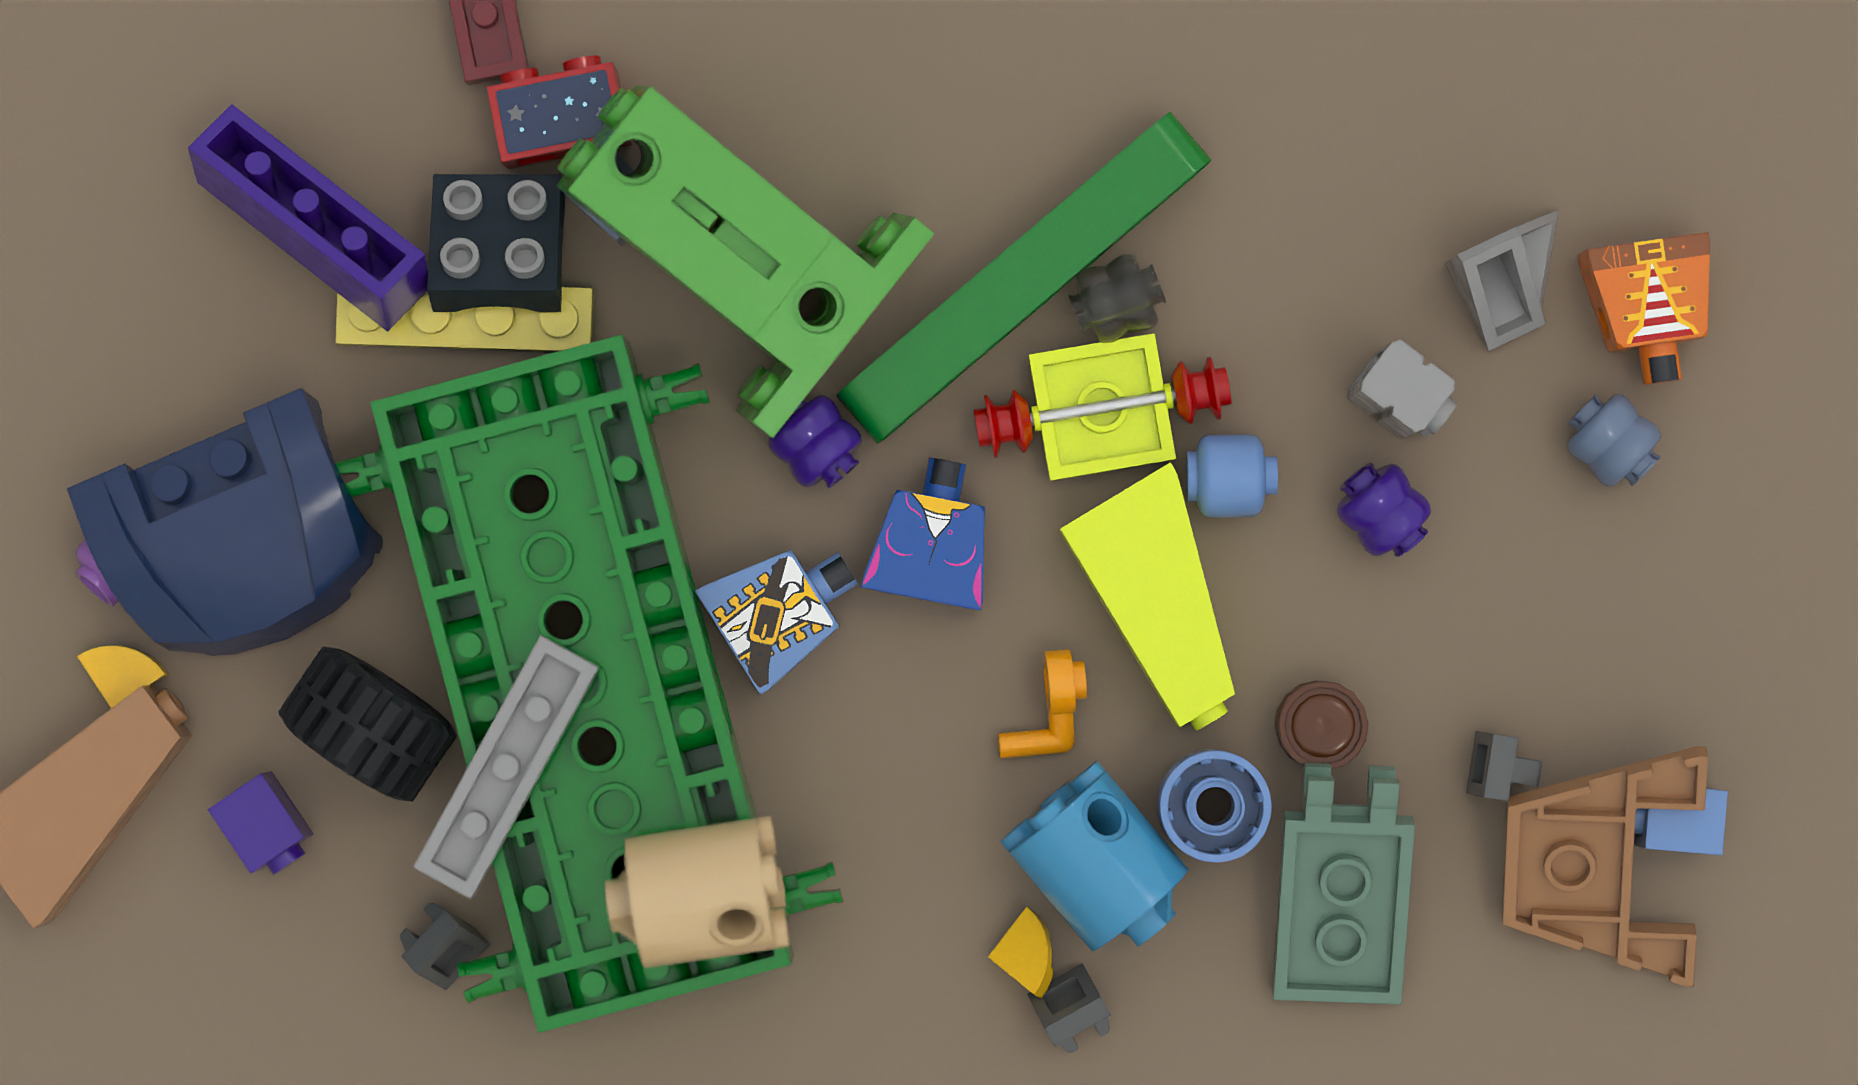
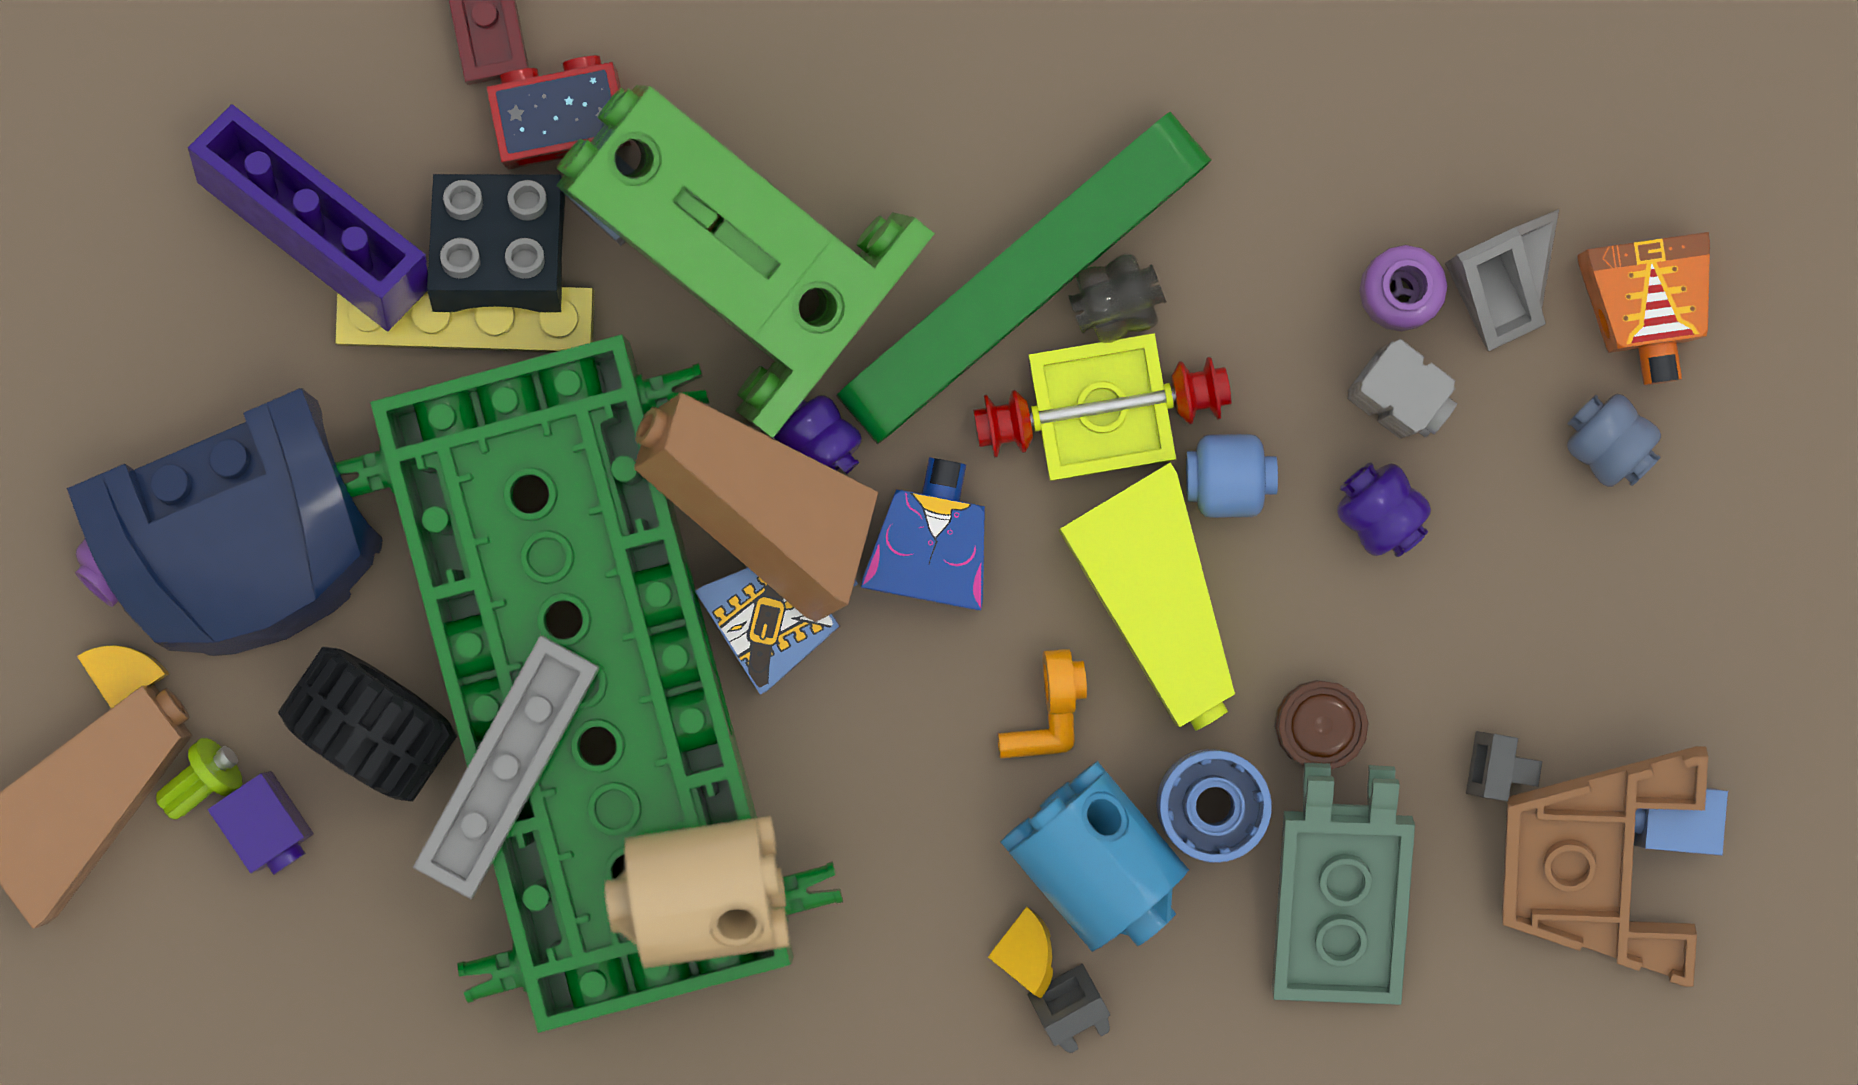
(210, 771): none -> lime piece
(442, 946): dark grey tile -> none
(760, 500): none -> medium nougat slope
(1419, 272): none -> medium lavender head

